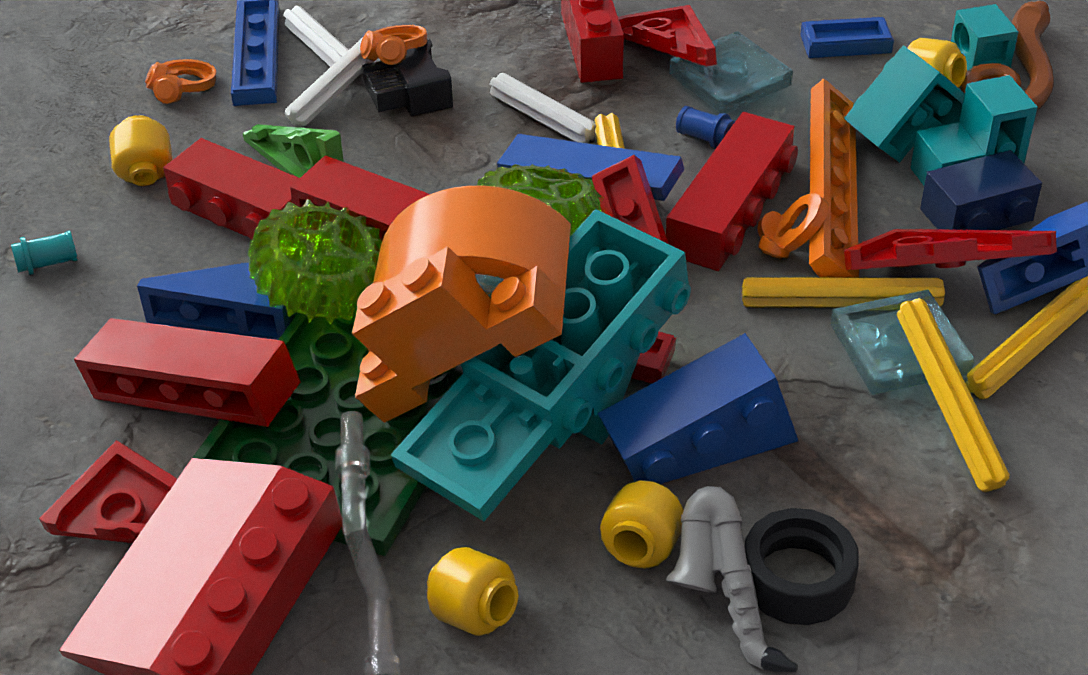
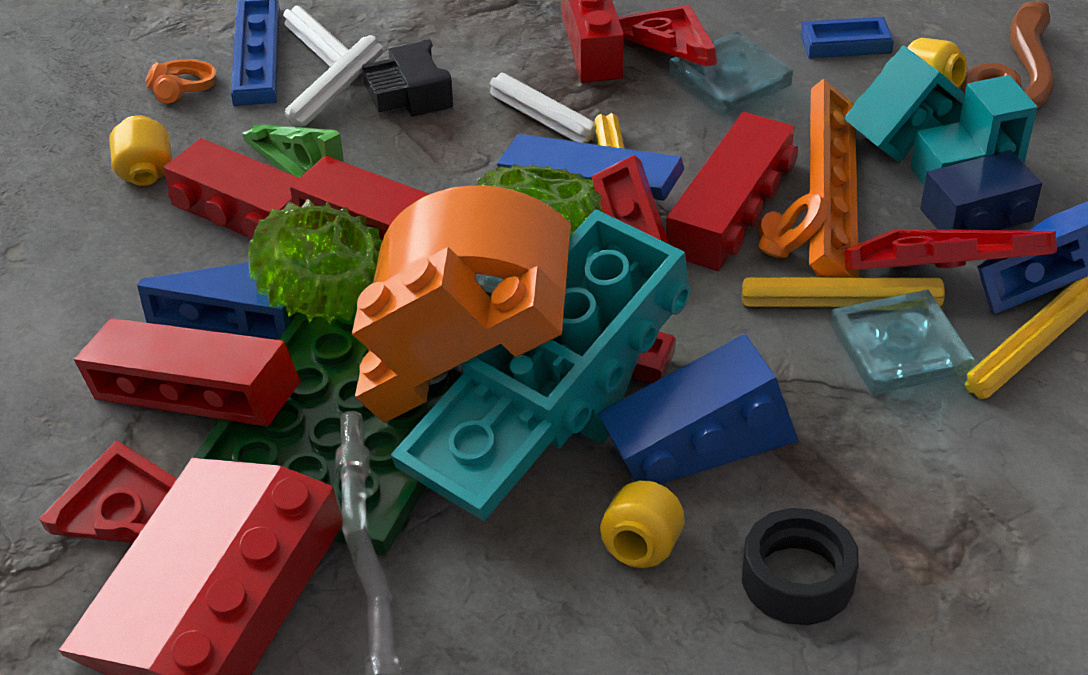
(43, 251): teal pin -> none
(392, 42): orange piece -> none
(472, 591): yellow head -> none
(703, 125): blue pin -> none
(715, 544): light grey piece -> none
(953, 396): yellow axle -> none
(984, 35): teal brick -> none

